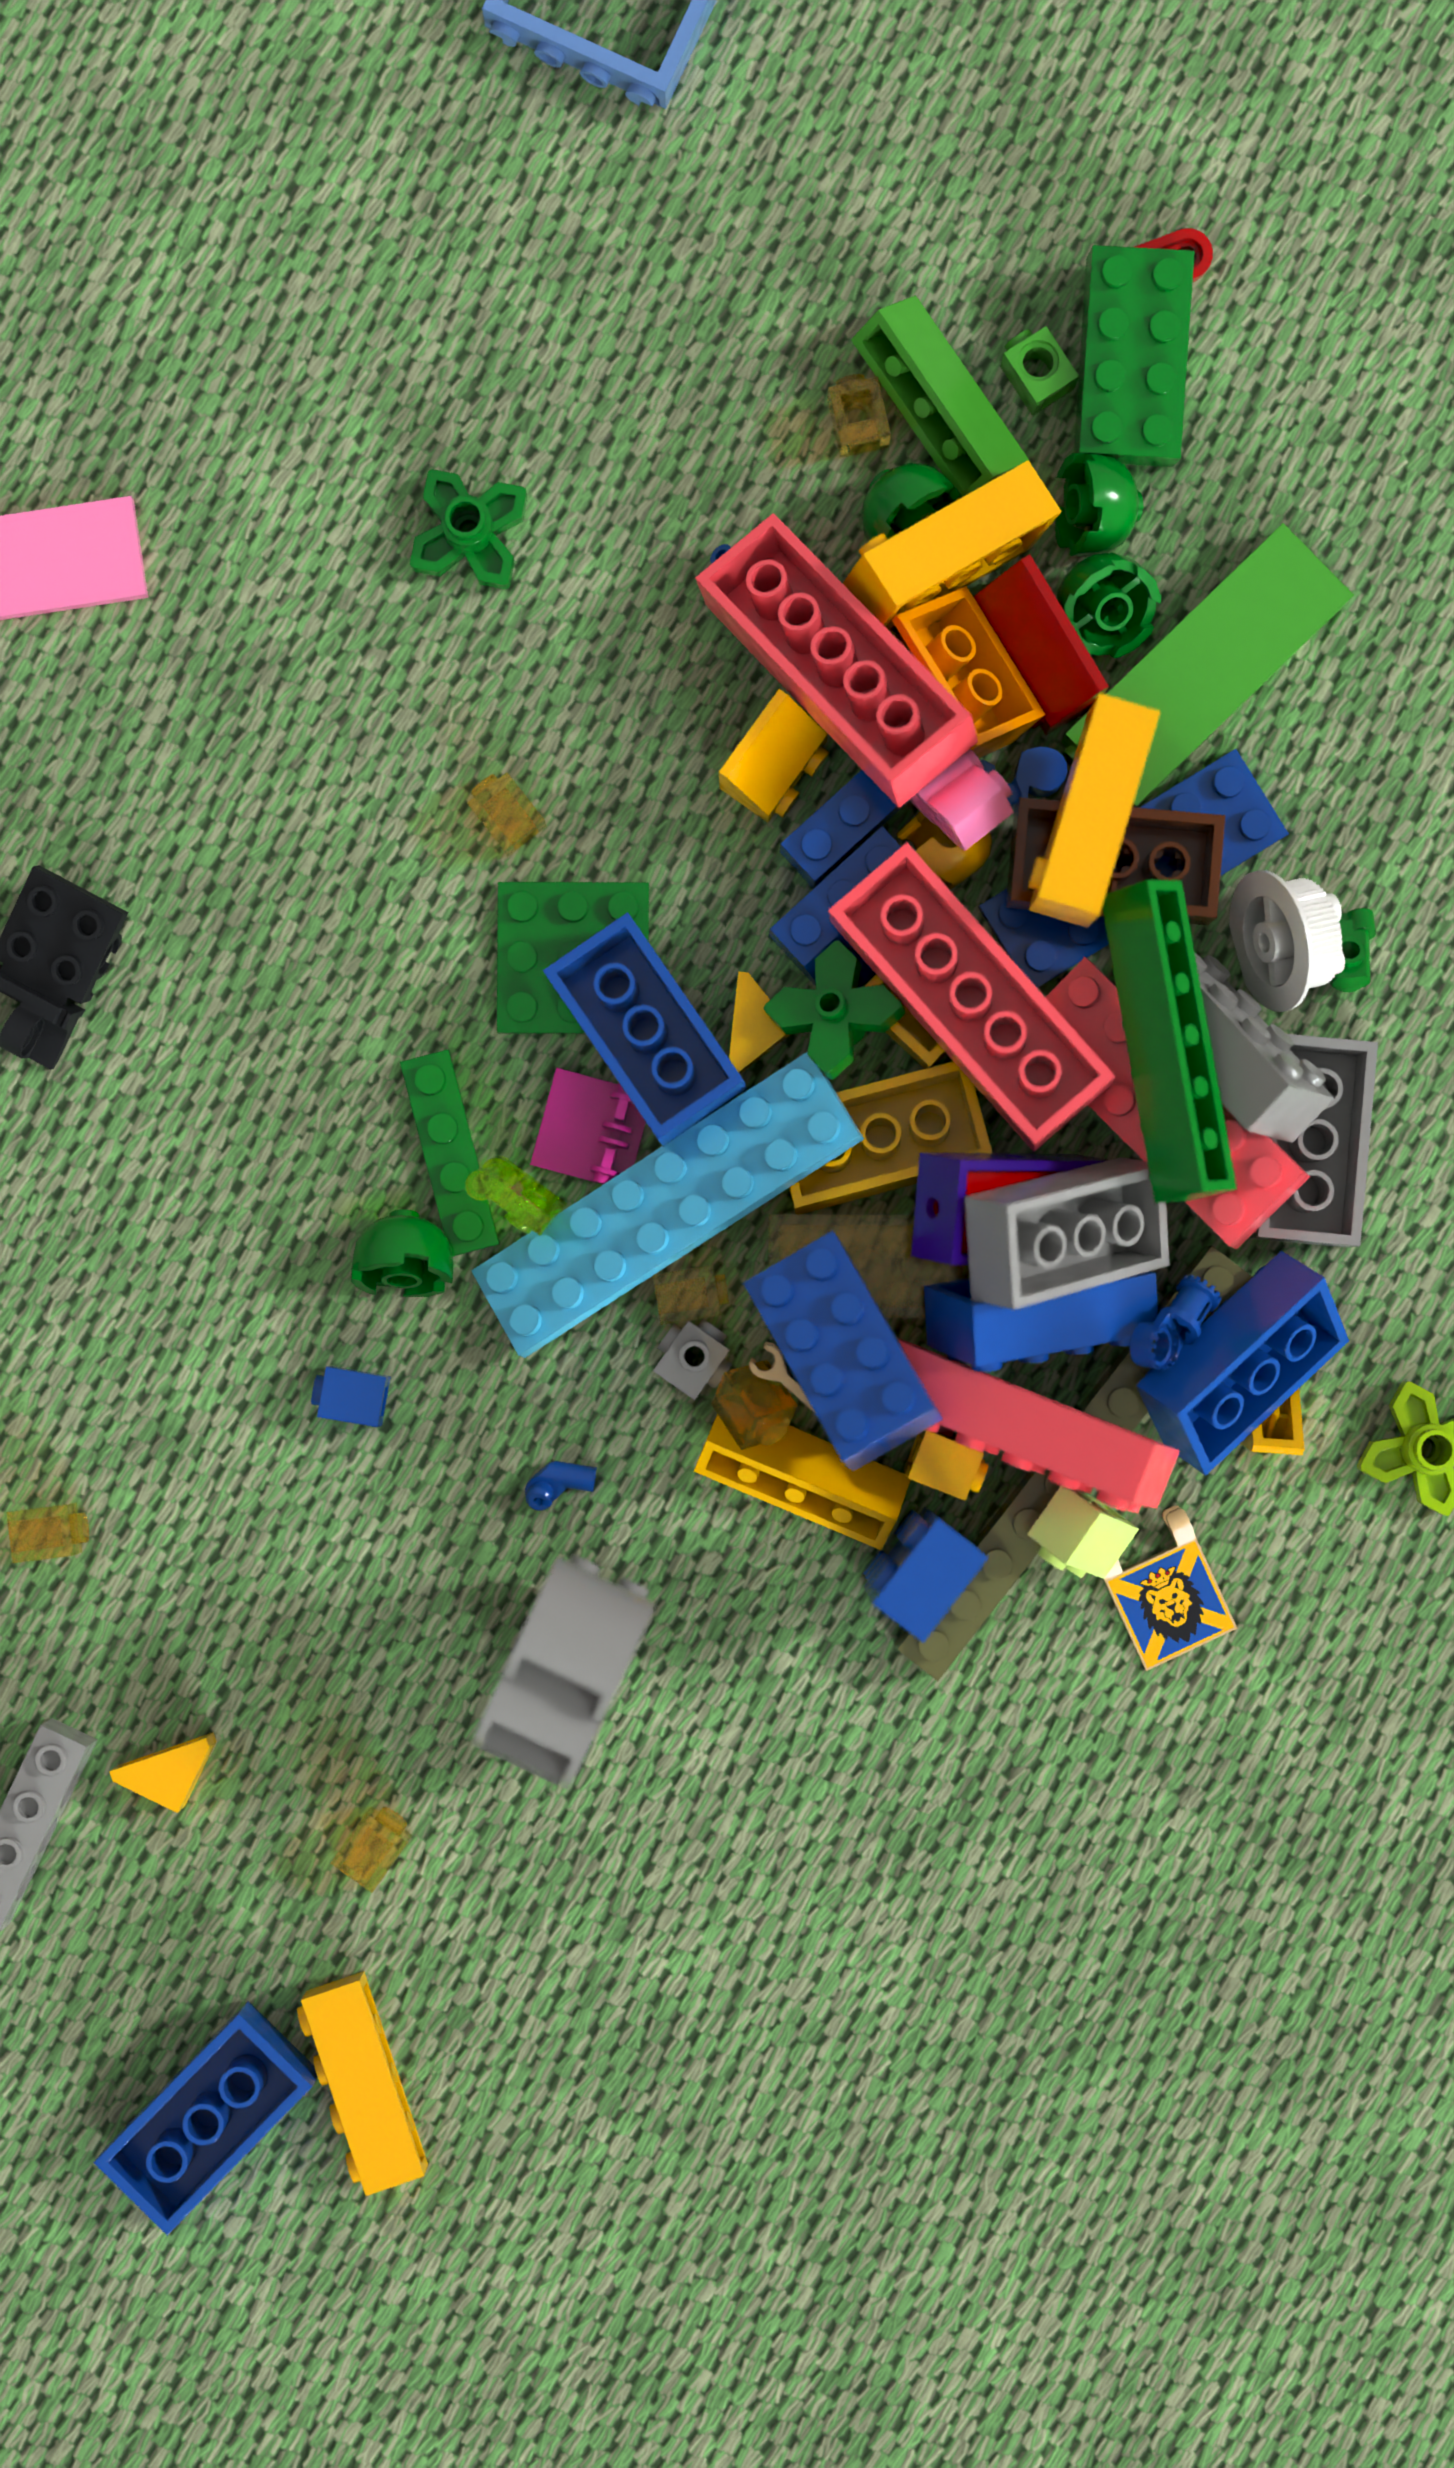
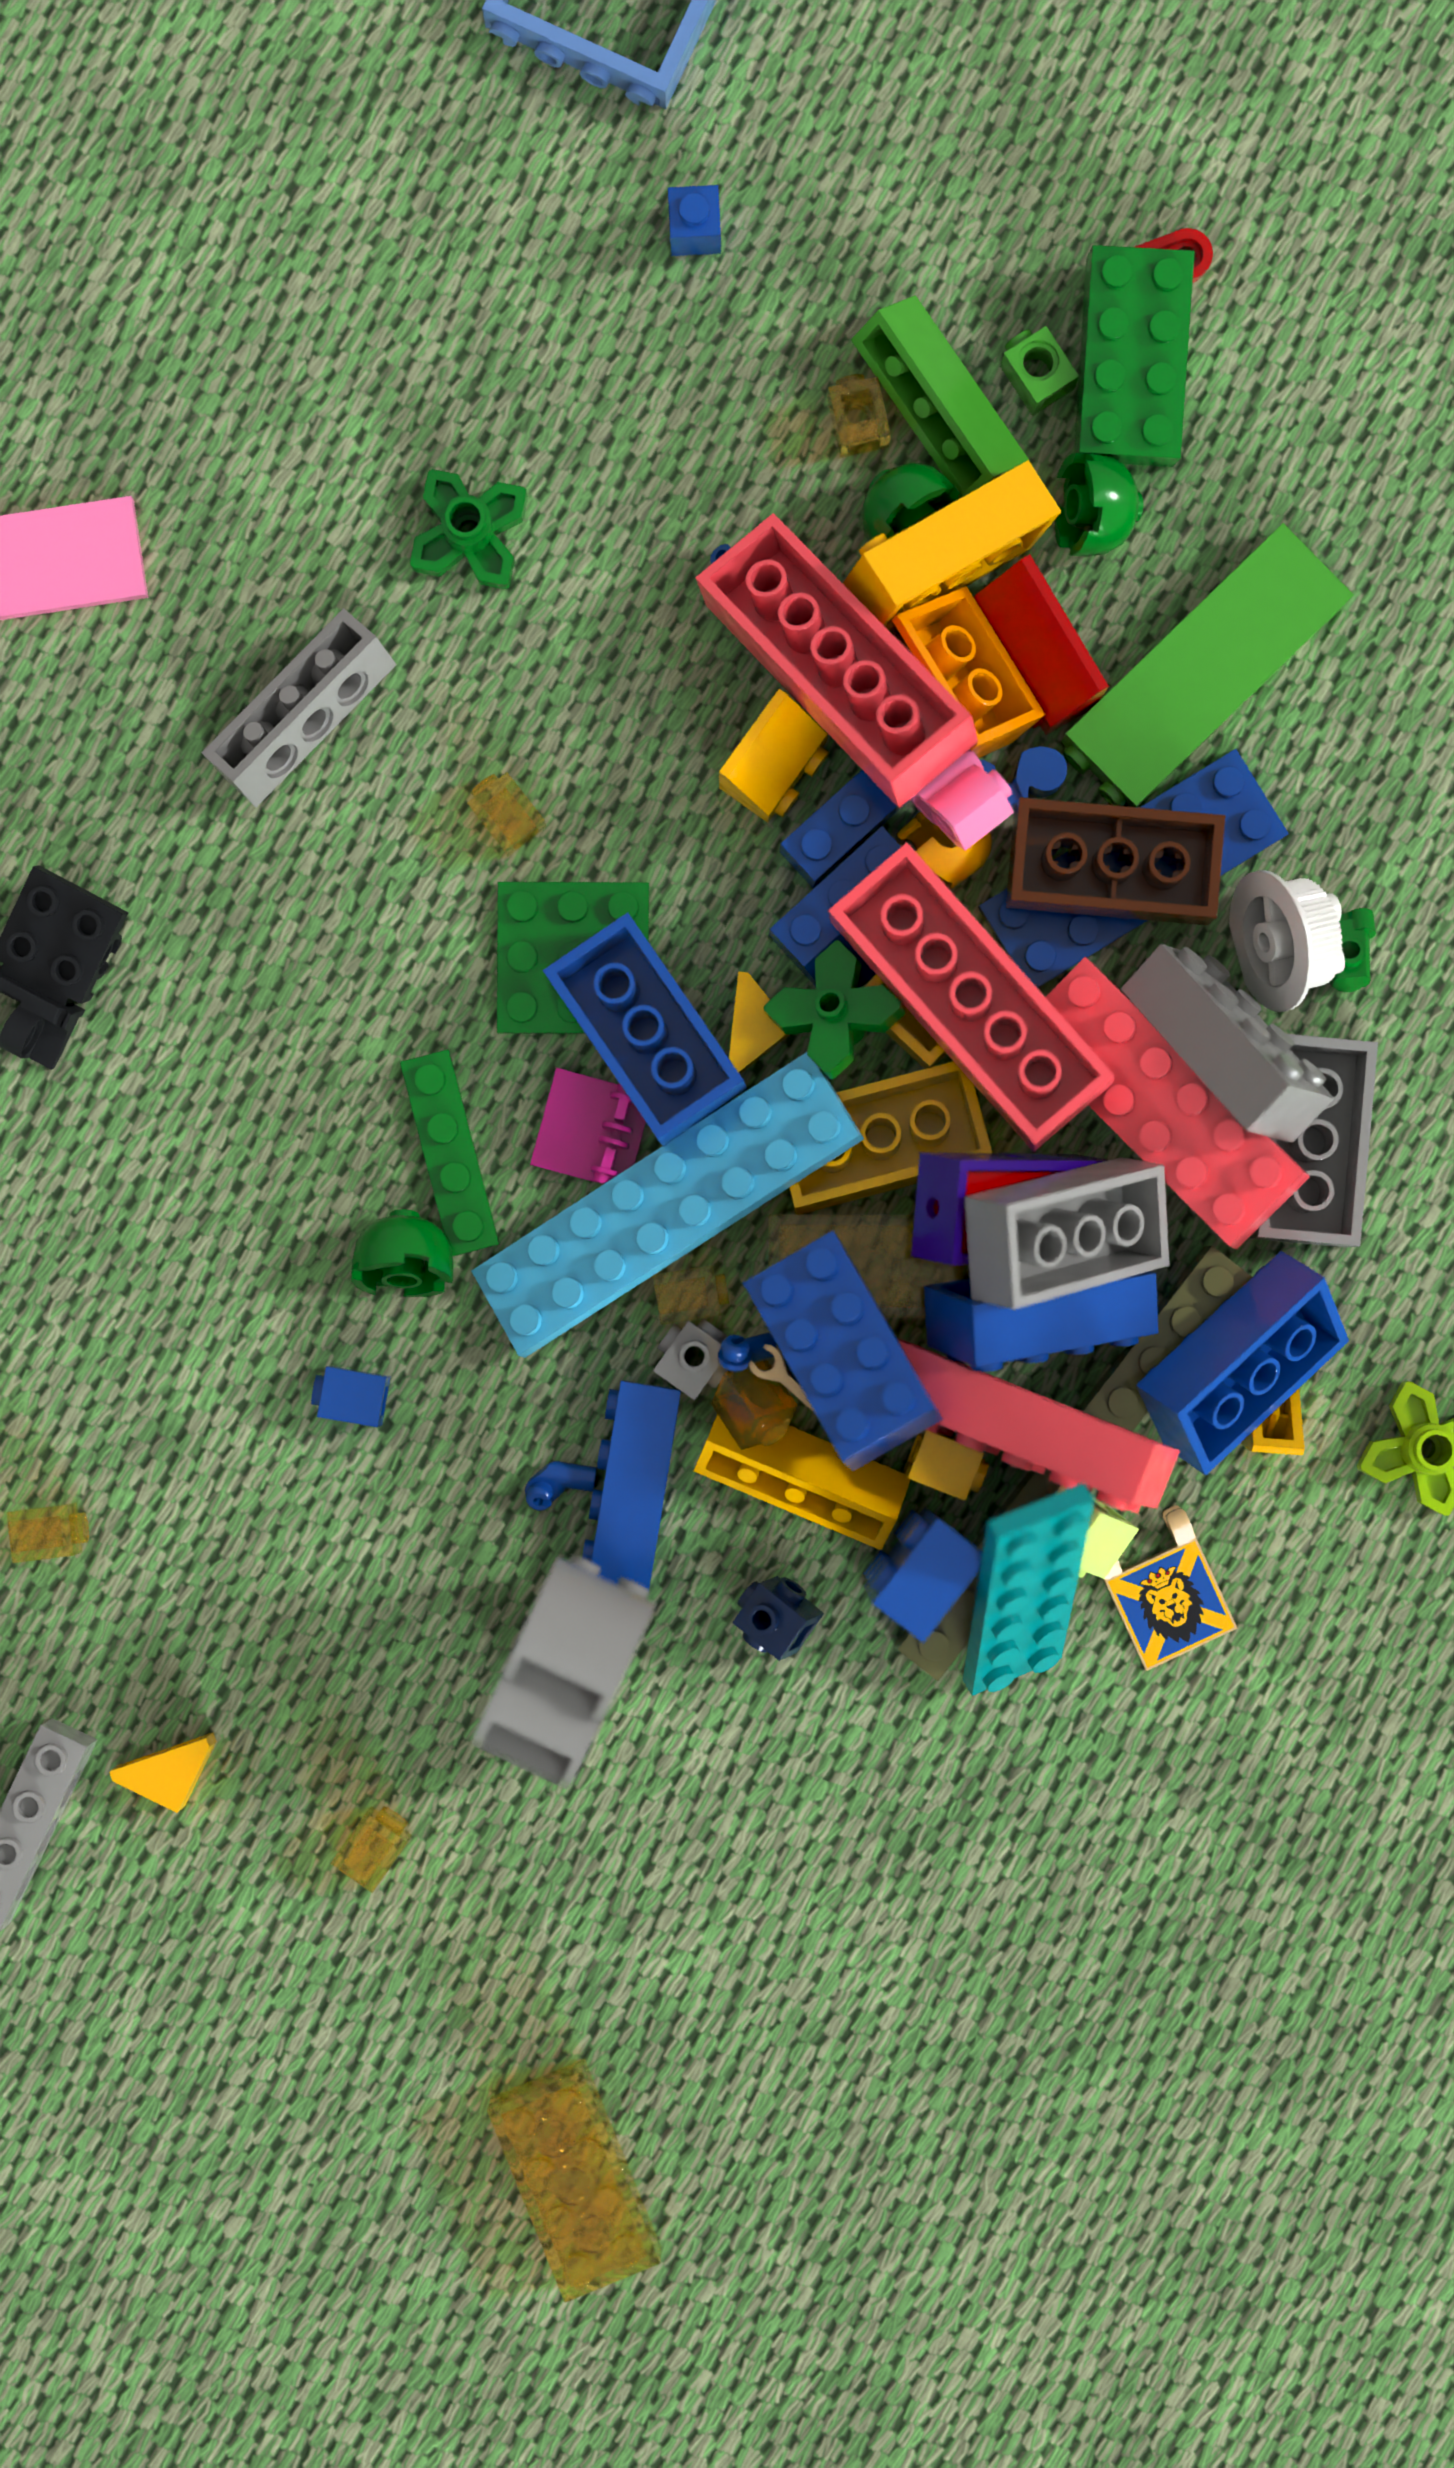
(207, 2118): blue brick -> none
(299, 707): none -> light grey brick
(363, 2084): yellow brick -> none
(524, 1198): clear neon green plate -> none
(574, 2180): none -> clear yellow brick
(634, 1481): none -> blue brick
(694, 220): none -> blue brick
(739, 1351): none -> blue arm
(776, 1616): none -> dark blue brick
(1026, 1589): none -> teal plate
(1093, 811): yellow brick -> none
(1109, 603): green cylinder -> none
(1168, 1041): green brick -> none
(1174, 1325): blue connector -> none

